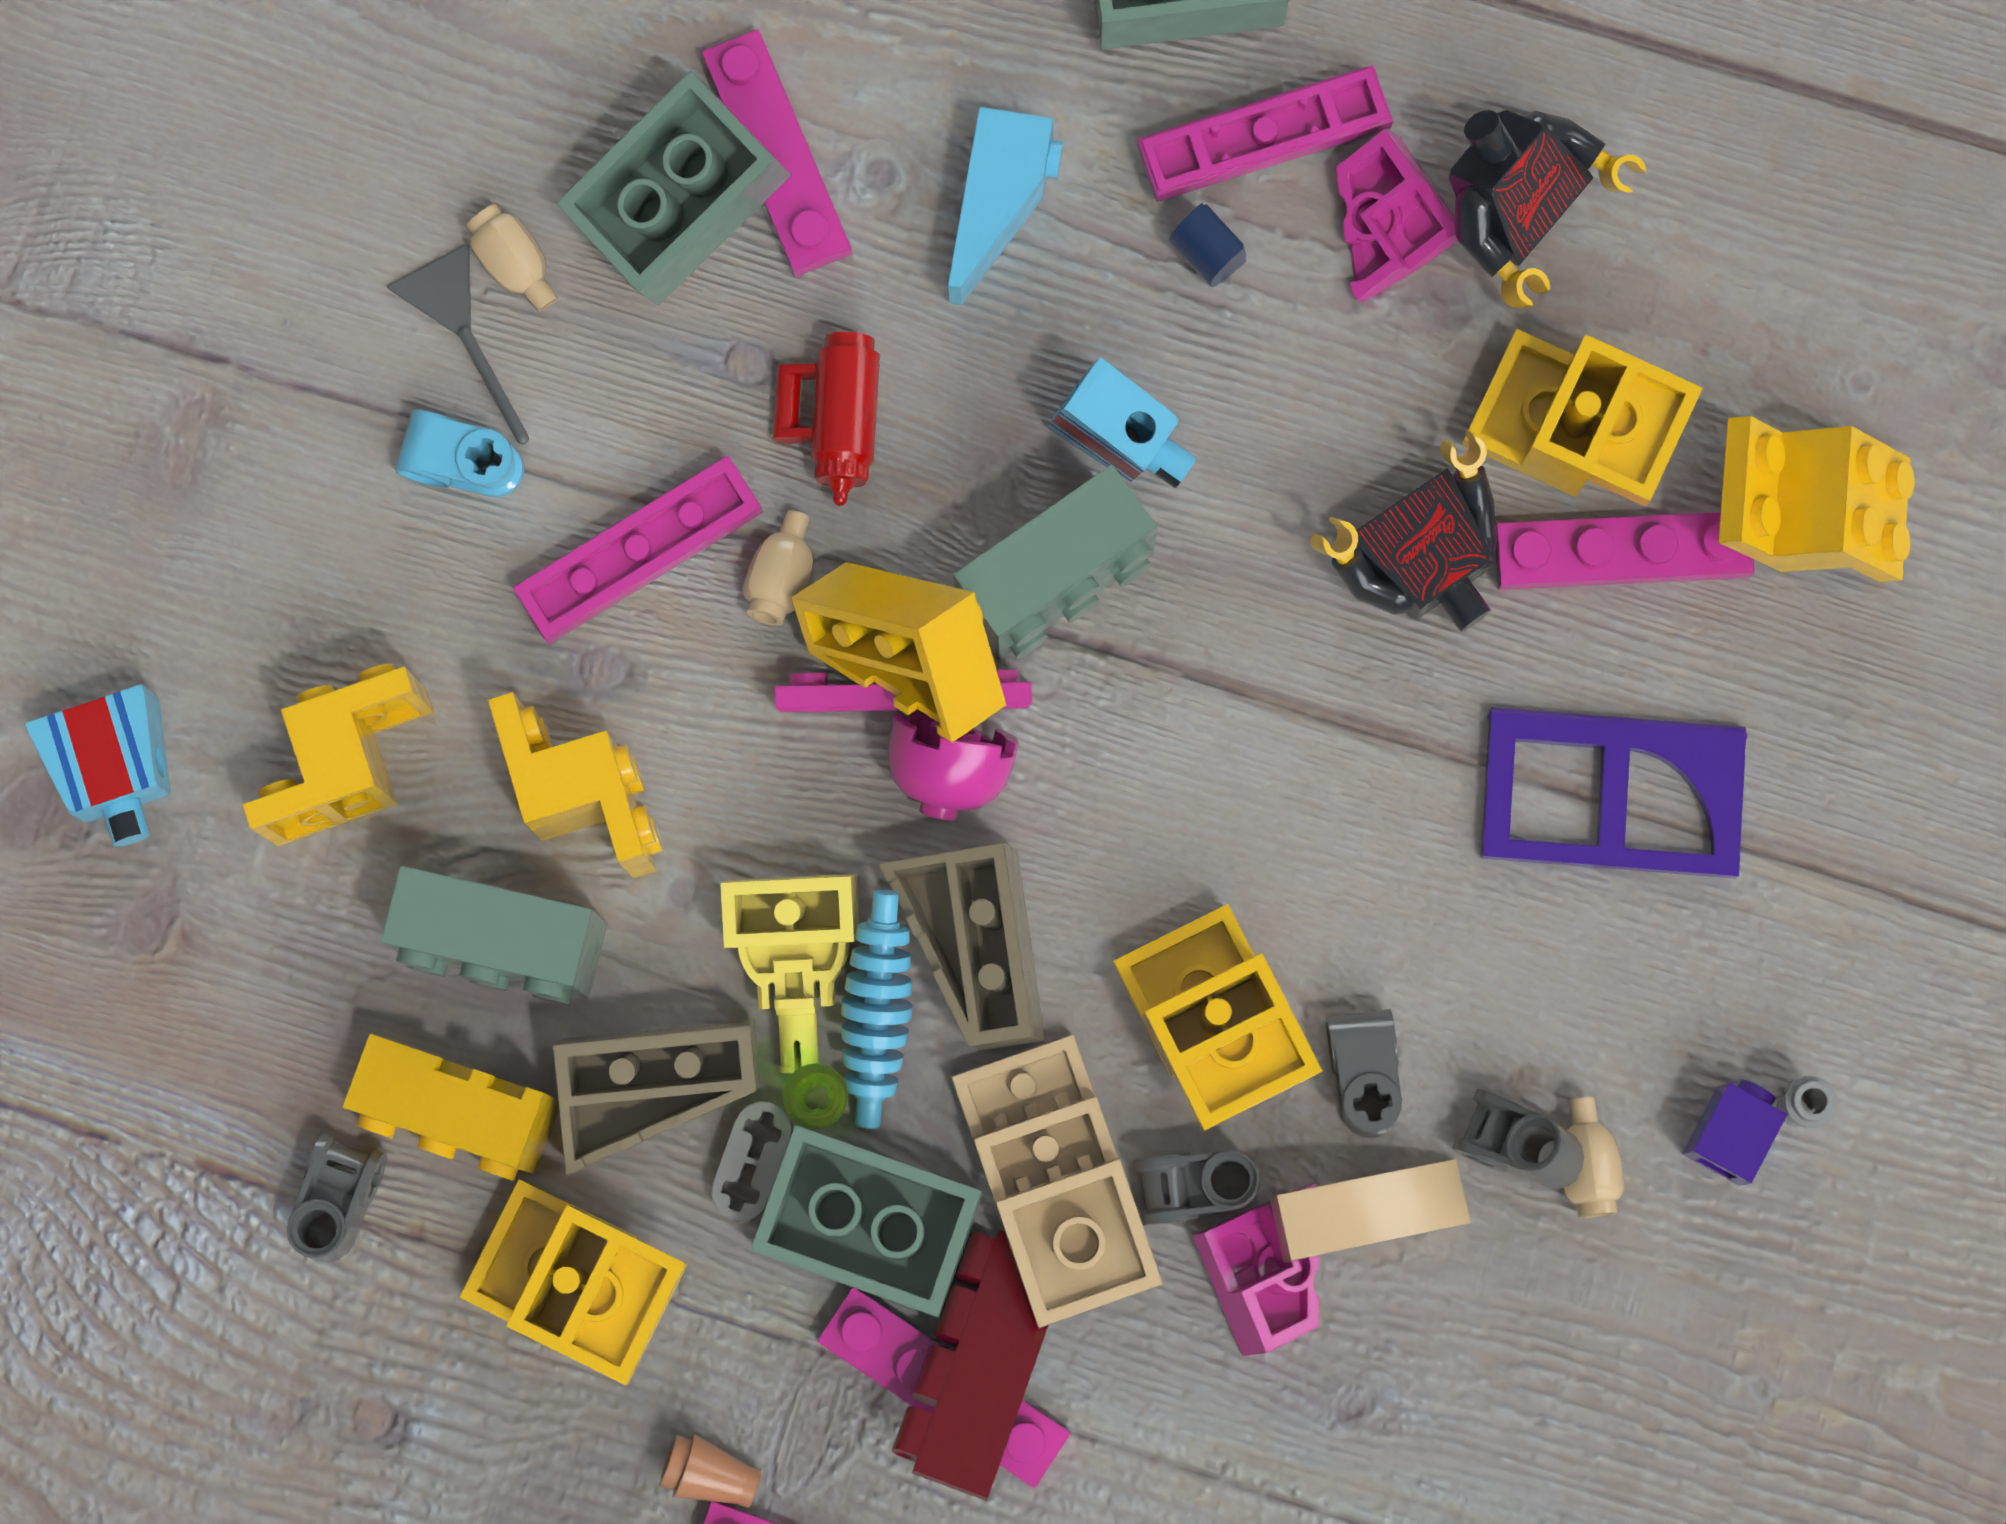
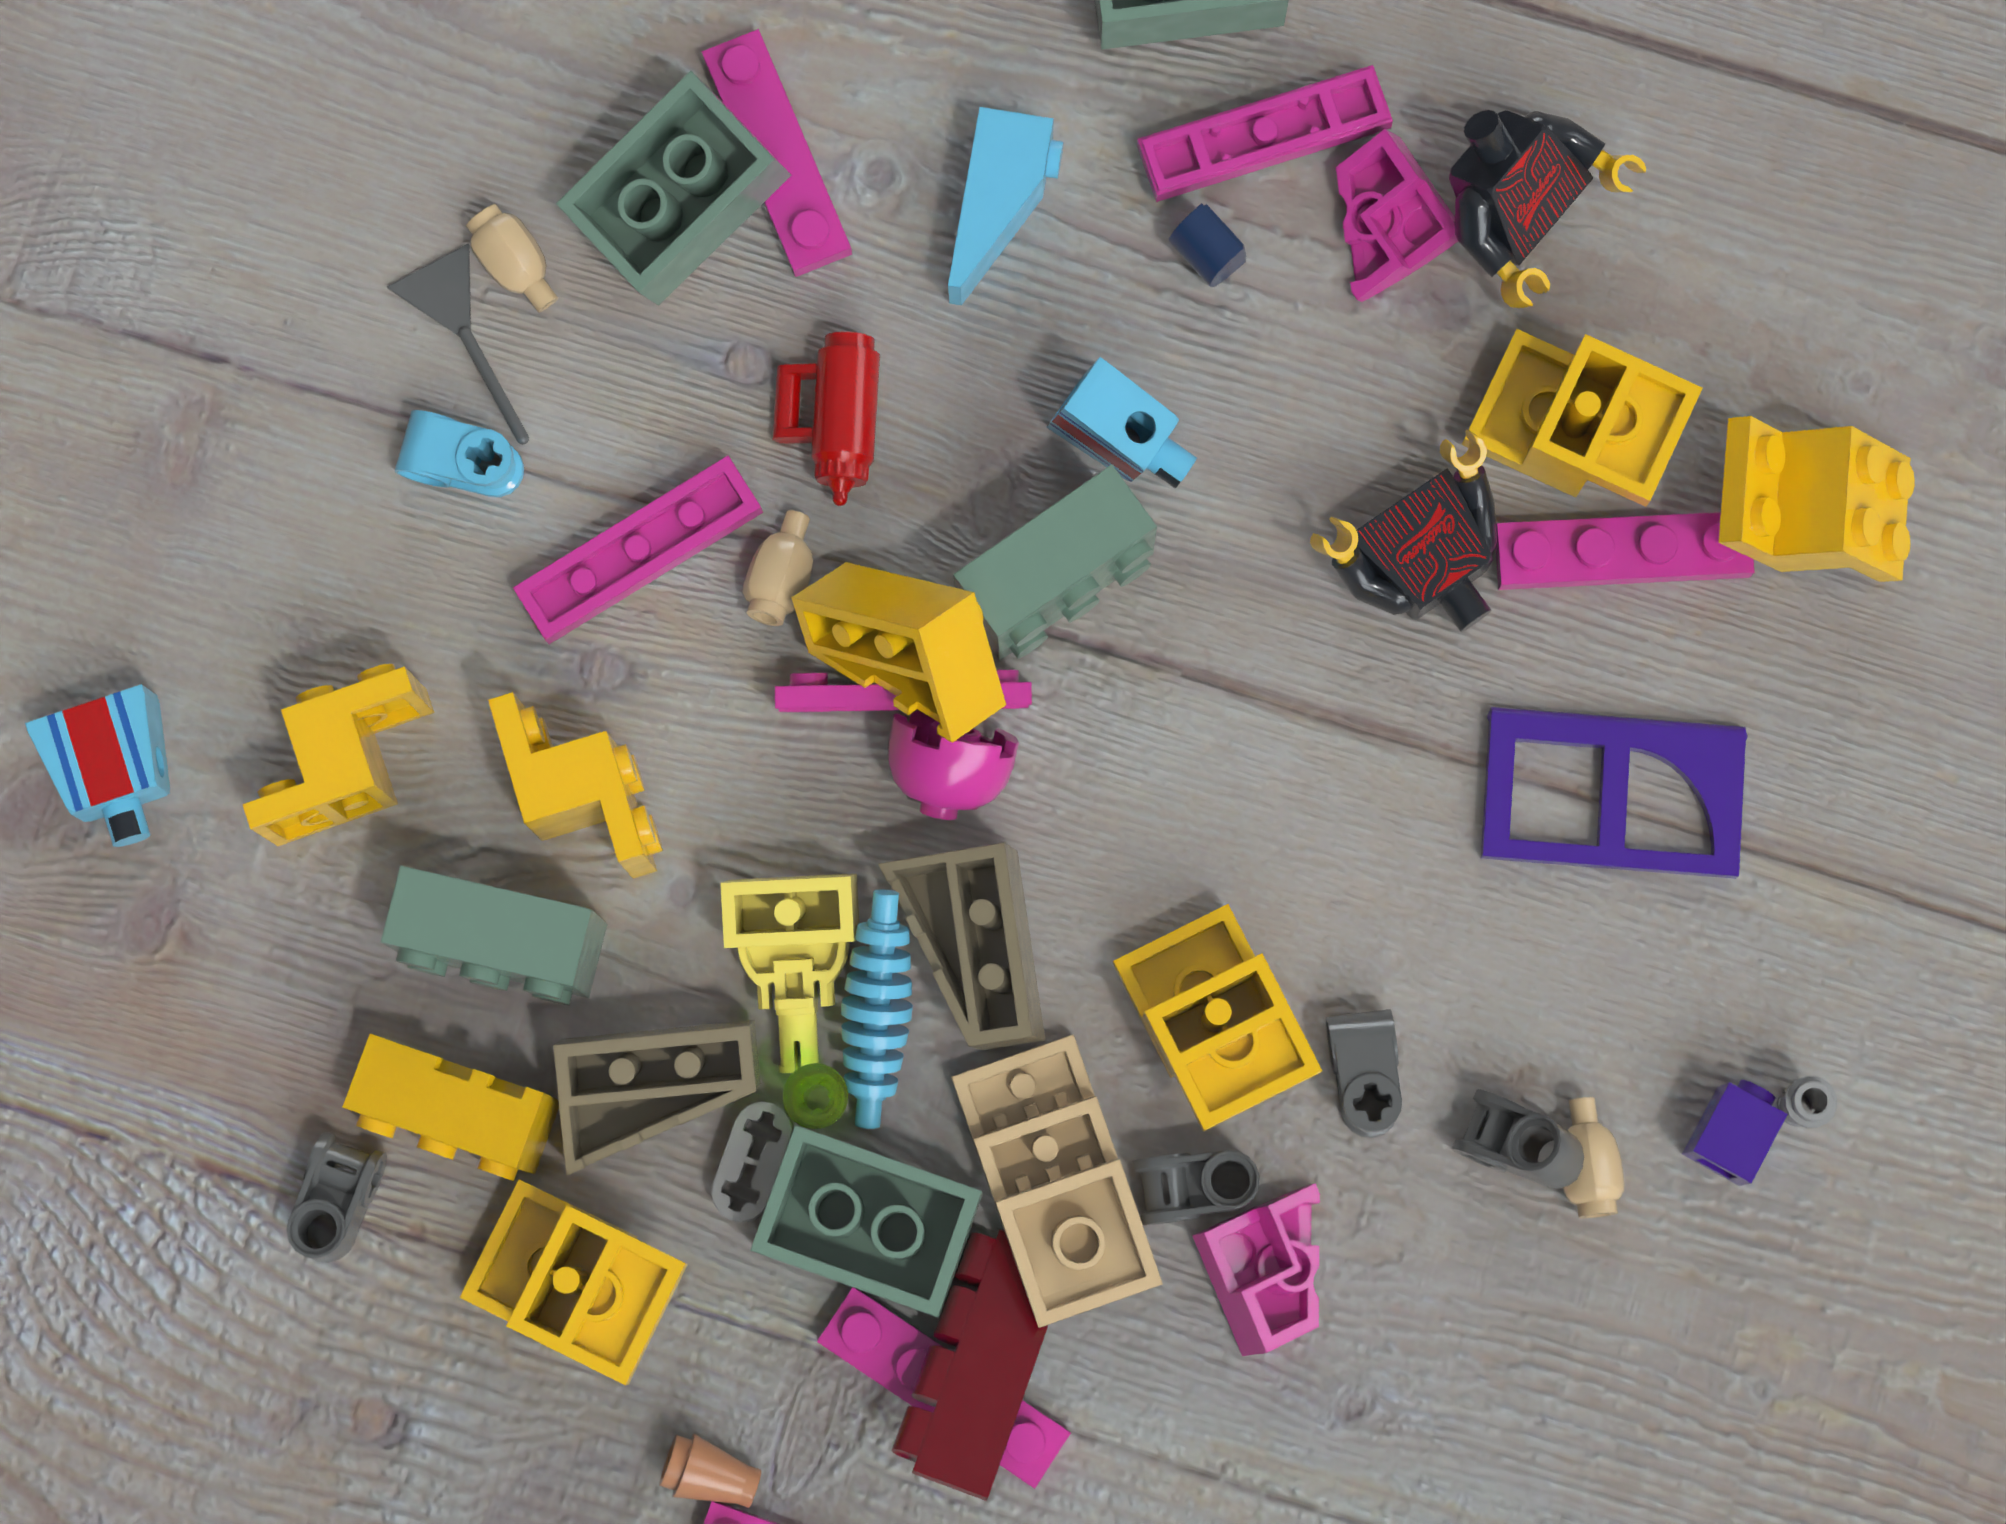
(1369, 1210): tan slope -> none

